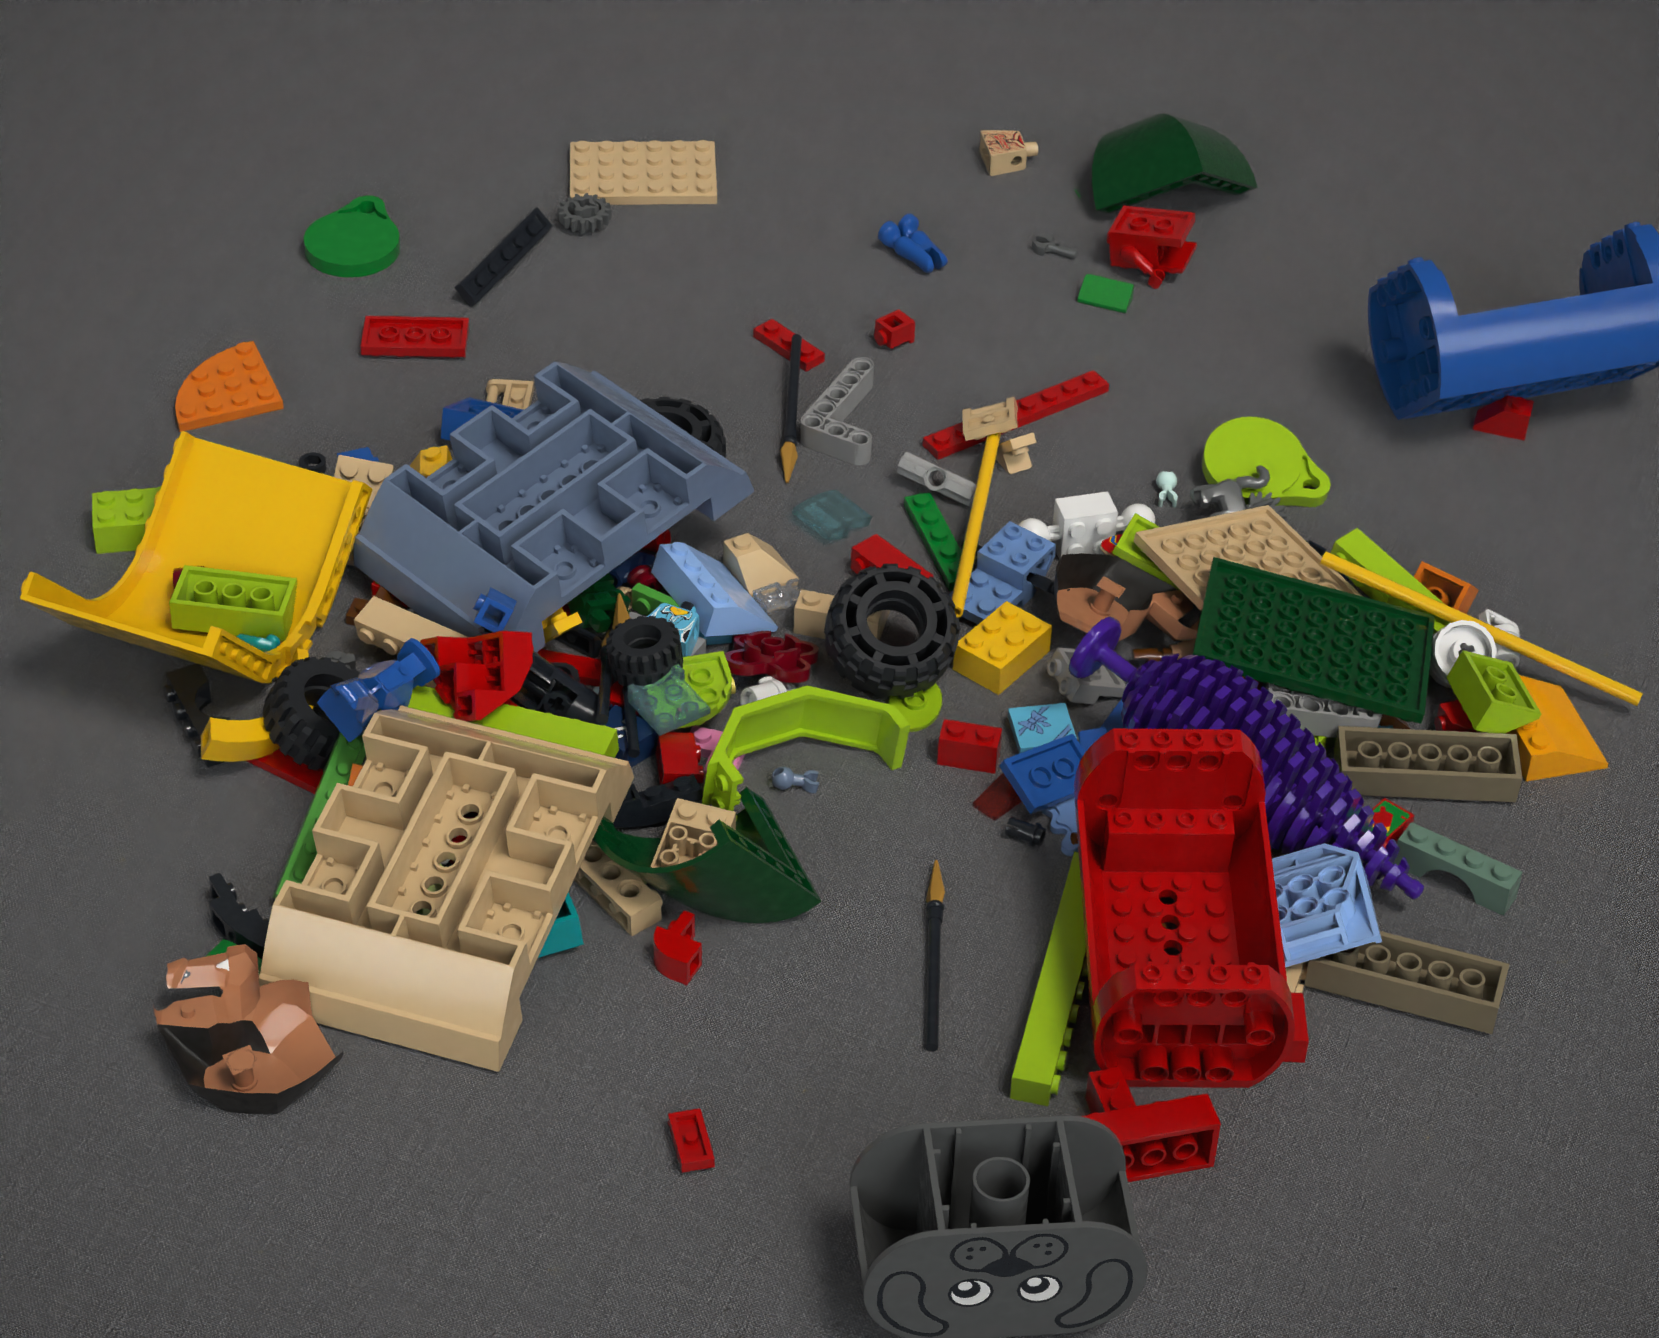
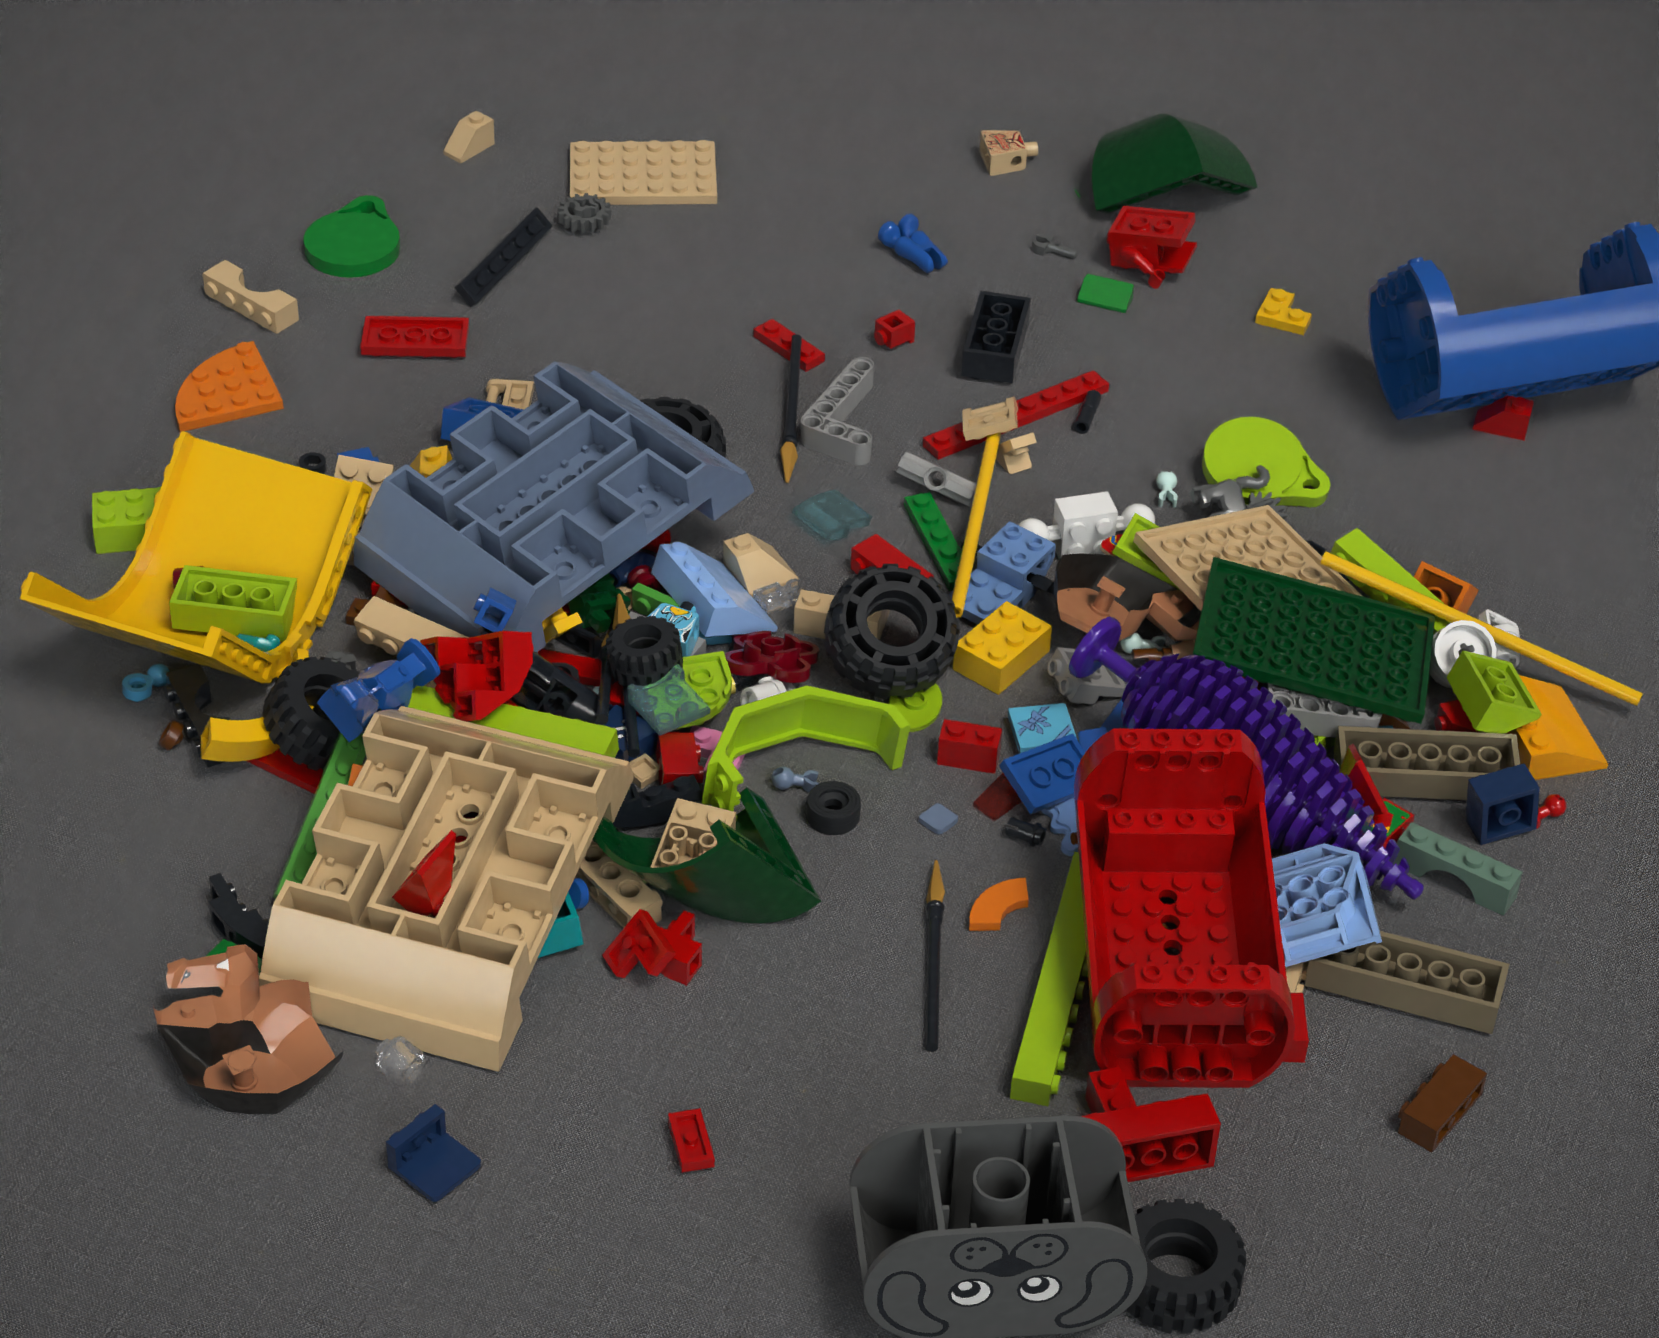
(139, 686): none -> dark azure plate
(171, 735): none -> reddish brown tile
(269, 309): none -> tan arch
(399, 1060): none -> clear head
(430, 880): none -> red slope
(430, 1156): none -> dark blue bracket
(470, 137): none -> tan slope
(579, 893): none -> blue tile
(641, 942): none -> red plate
(644, 770): none -> tan tile
(833, 821): none -> black tyre
(938, 819): none -> sand blue piece
(996, 337): none -> black brick
(996, 903): none -> orange tile
(1087, 411): none -> black piece
(1136, 642): none -> light aqua arm
(1198, 1235): none -> black tyre
(1278, 314): none -> yellow plate
(1361, 780): none -> red slope
(1441, 1102): none -> reddish brown brick
(1502, 804): none -> dark blue brick
(1552, 806): none -> red arm

